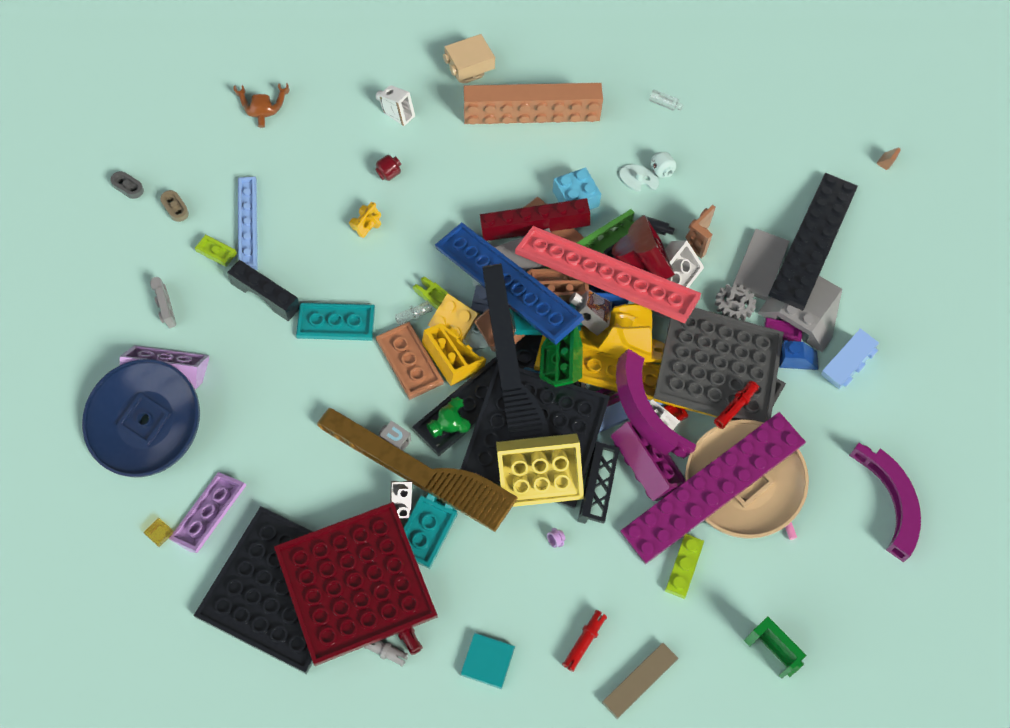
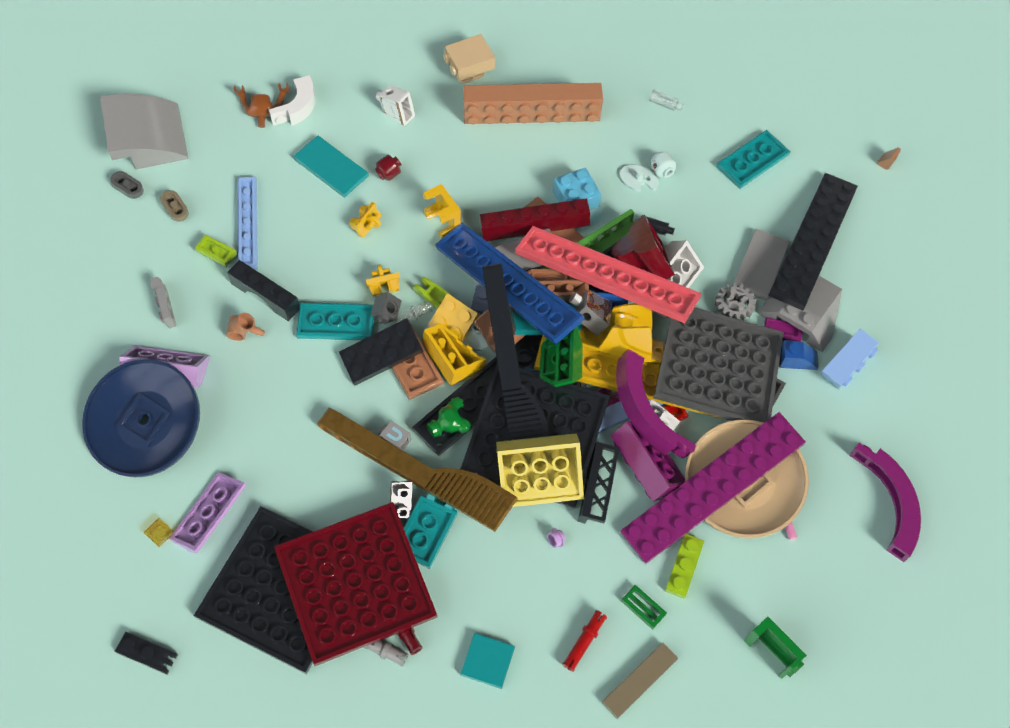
(143, 129): none -> light grey slope
(145, 652): none -> black hinge
(240, 325): none -> nougat piece
(298, 108): none -> white arch
(331, 166): none -> teal tile
(380, 352): none -> black plate
(386, 308): none -> dark grey brick
(391, 280): none -> yellow hips
(444, 207): none -> yellow panel
(638, 612): none -> green tile
(698, 235): nougat bracket -> none
(741, 398): red pin -> none
(753, 159): none -> teal tile

